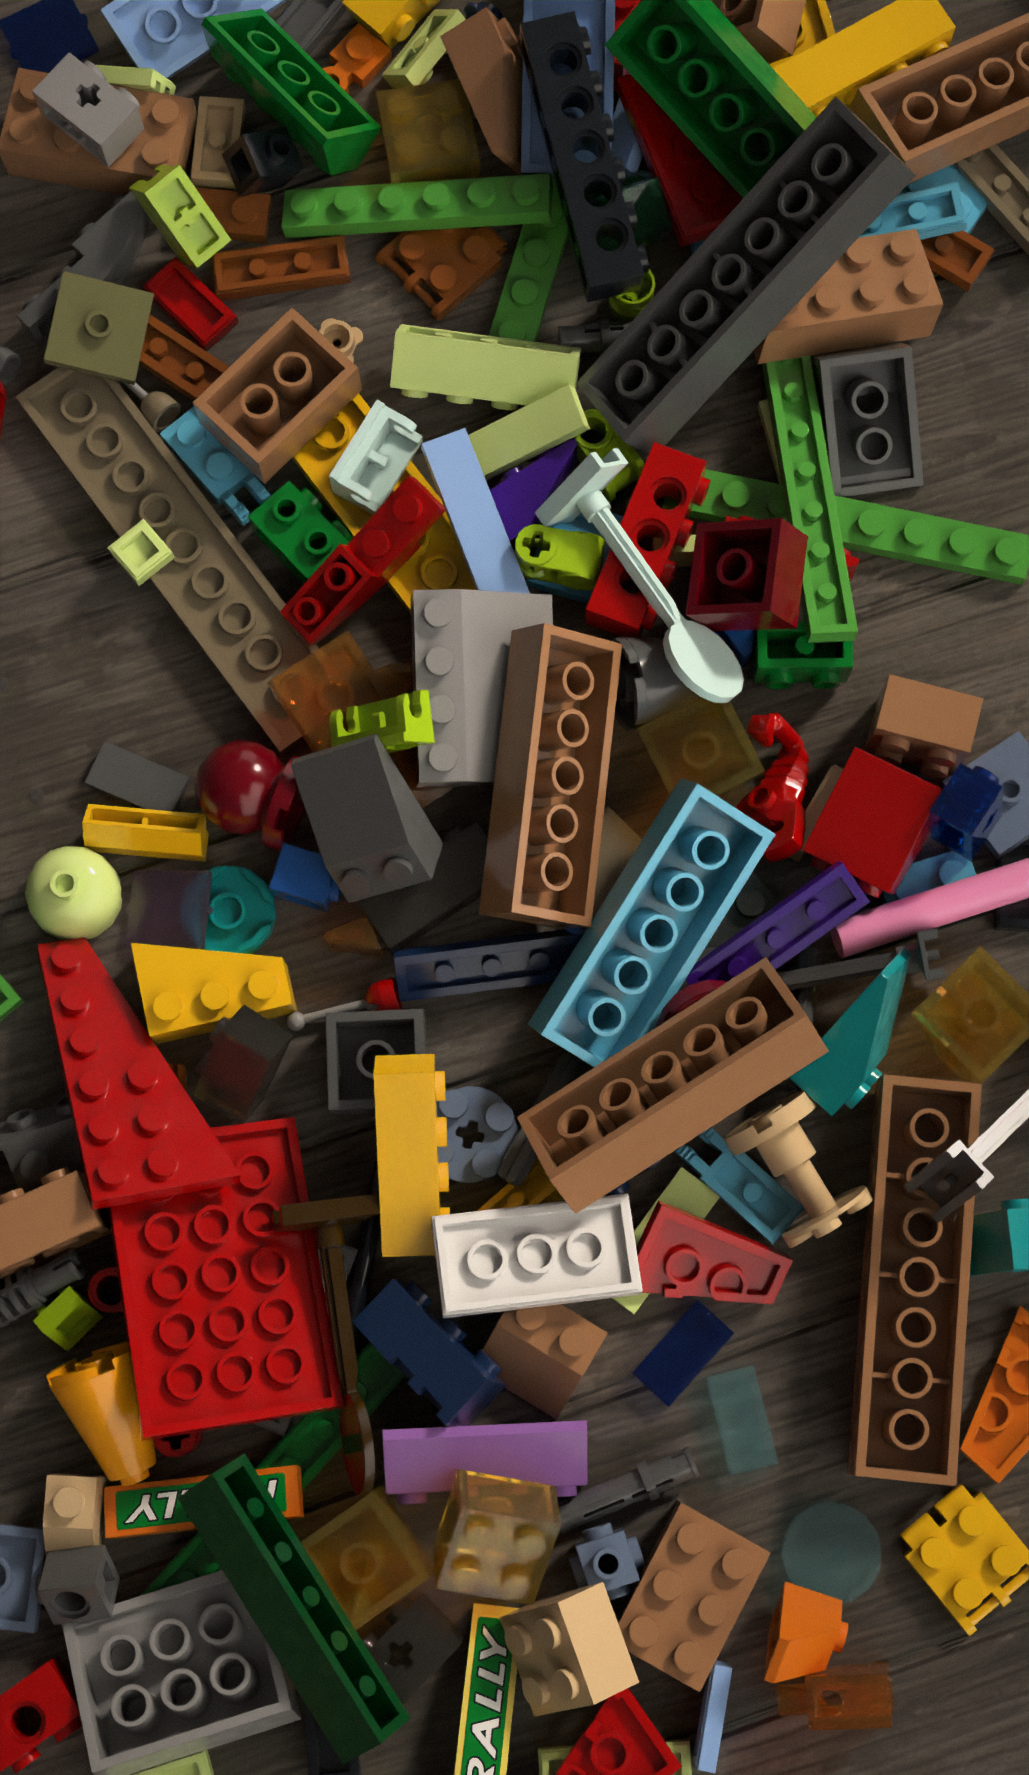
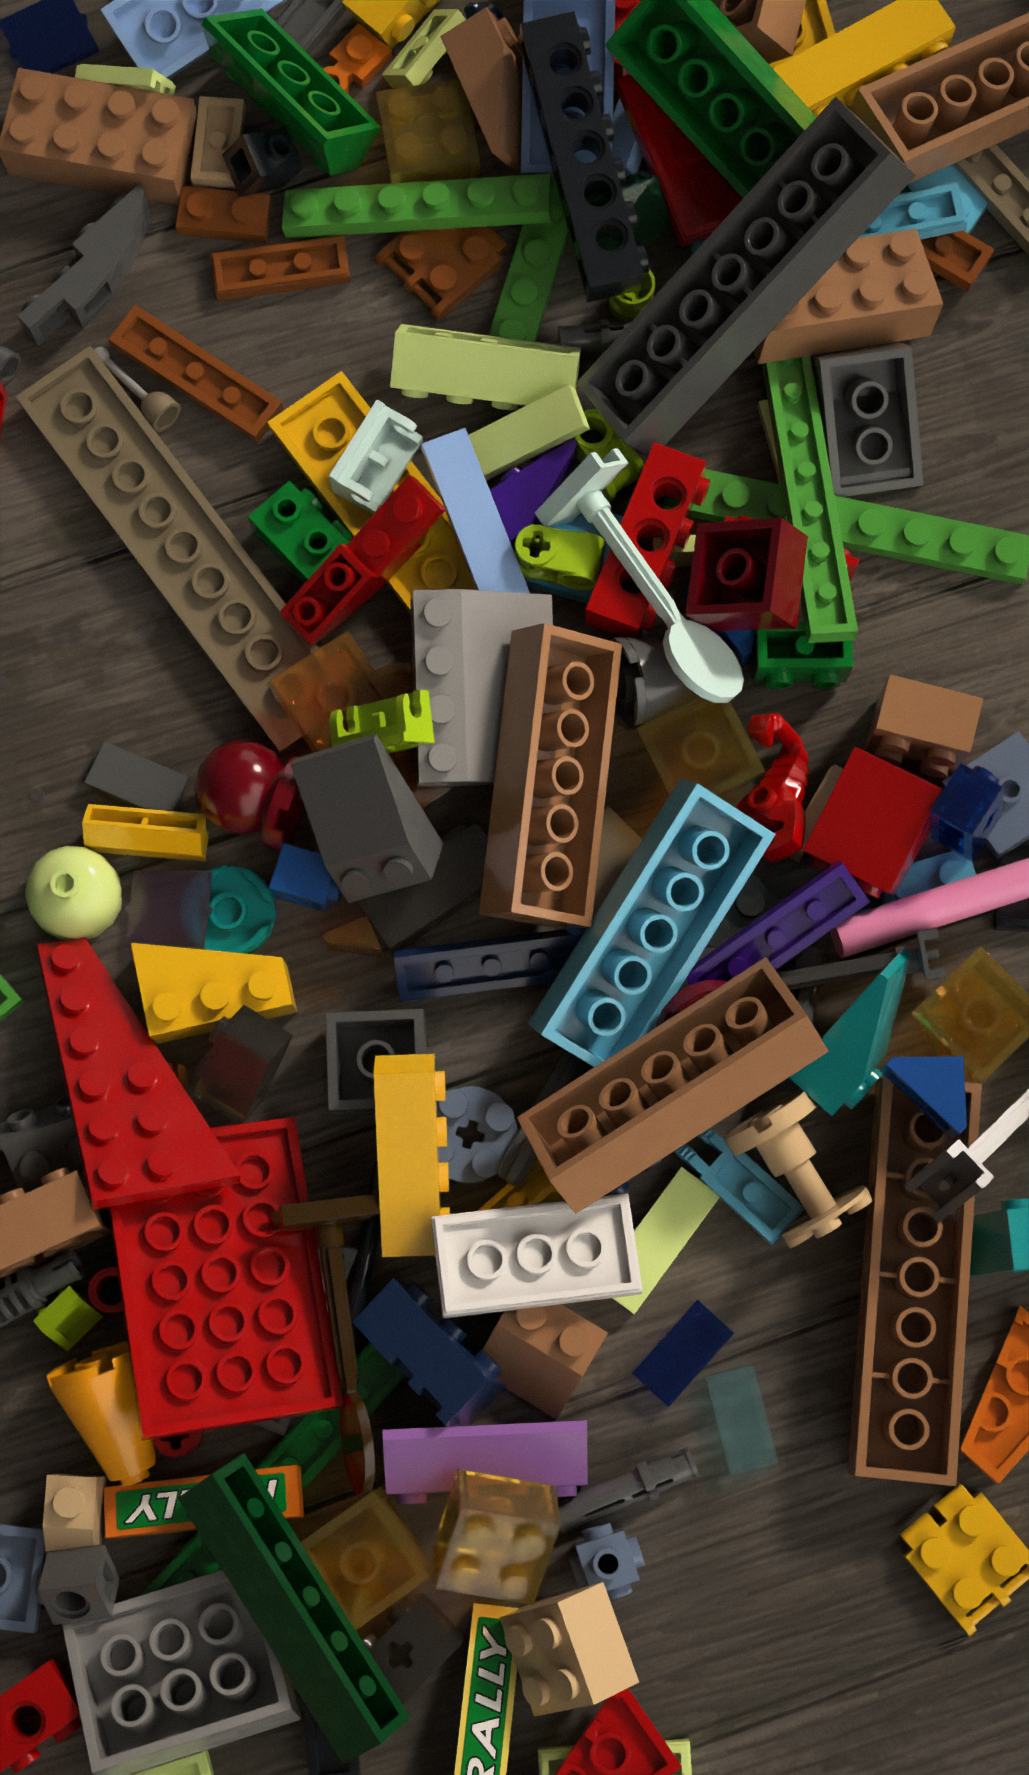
(89, 108): light grey brick -> none
(98, 328): olive plate -> none
(141, 552): yellowish green tile -> none
(181, 215): lime hinge -> none
(191, 304): red tile -> none
(212, 464): medium azure hinge -> none
(278, 395): medium nougat brick -> none
(340, 330): tan plate -> none
(379, 997): hinge -> none
(689, 1595): medium nougat brick -> none
(701, 1259): red wing -> none
(712, 1717): light blue tile -> none
(803, 1633): orange slope -> none
(831, 1551): clear light blue tile -> none
(864, 1694): clear orange torso -> none
(934, 1087): none -> blue slope

